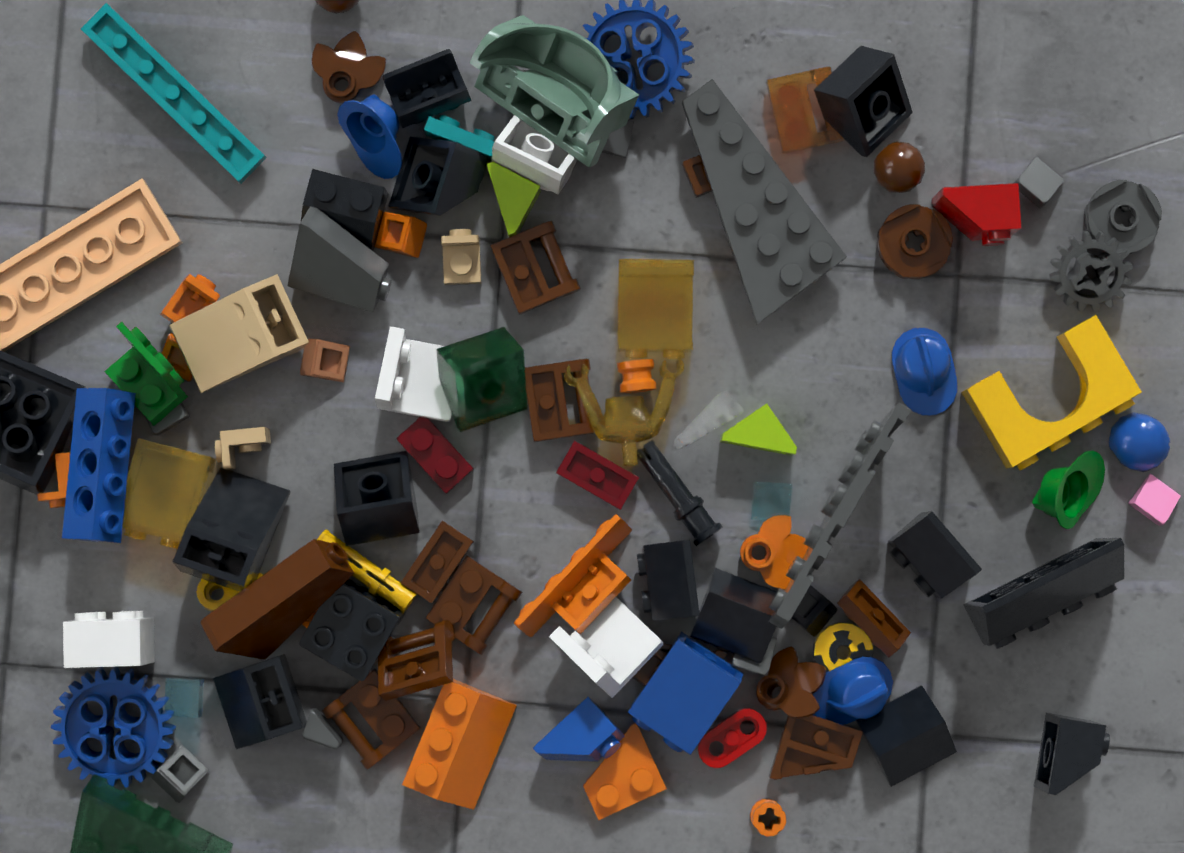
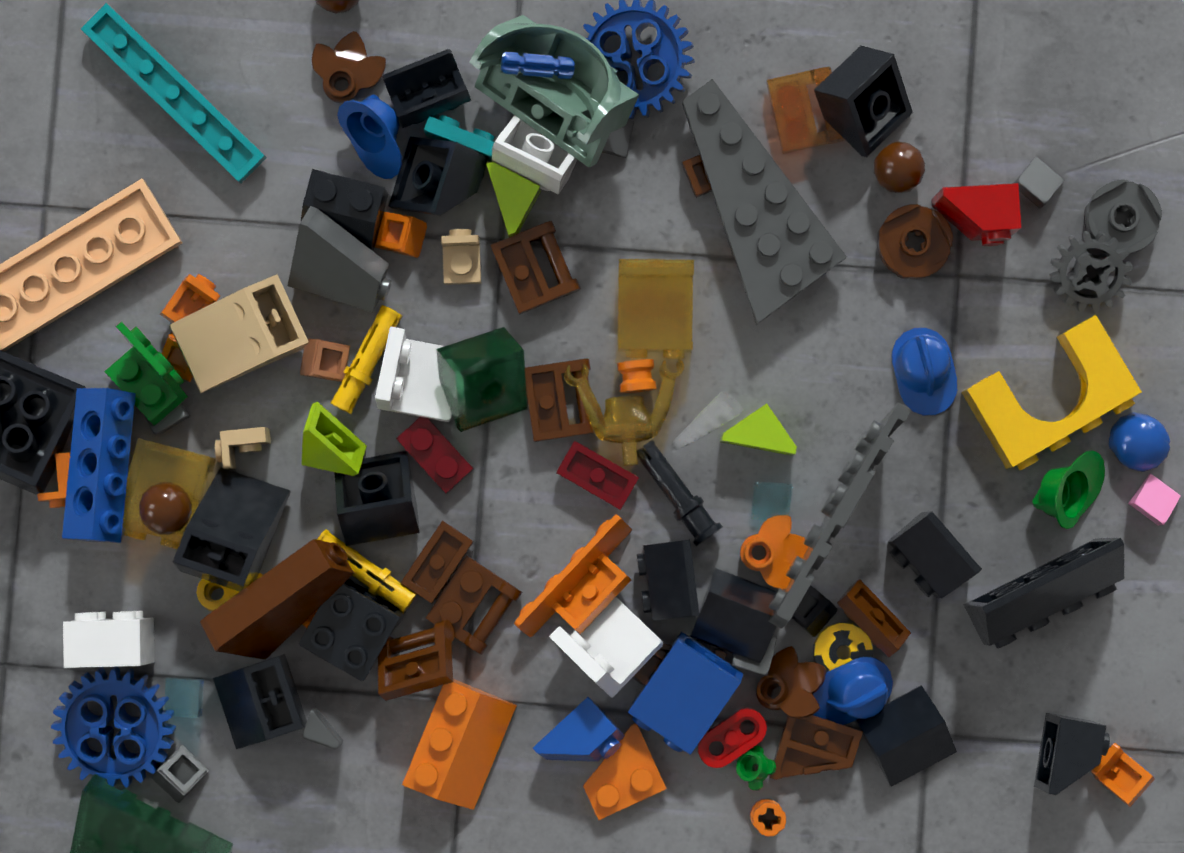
(165, 508): none -> reddish brown piece
(330, 444): none -> lime slope
(363, 364): none -> yellow pin
(387, 719): reddish brown plate -> none
(537, 65): none -> blue axle
(746, 767): none -> green plate
(1122, 775): none -> orange bracket

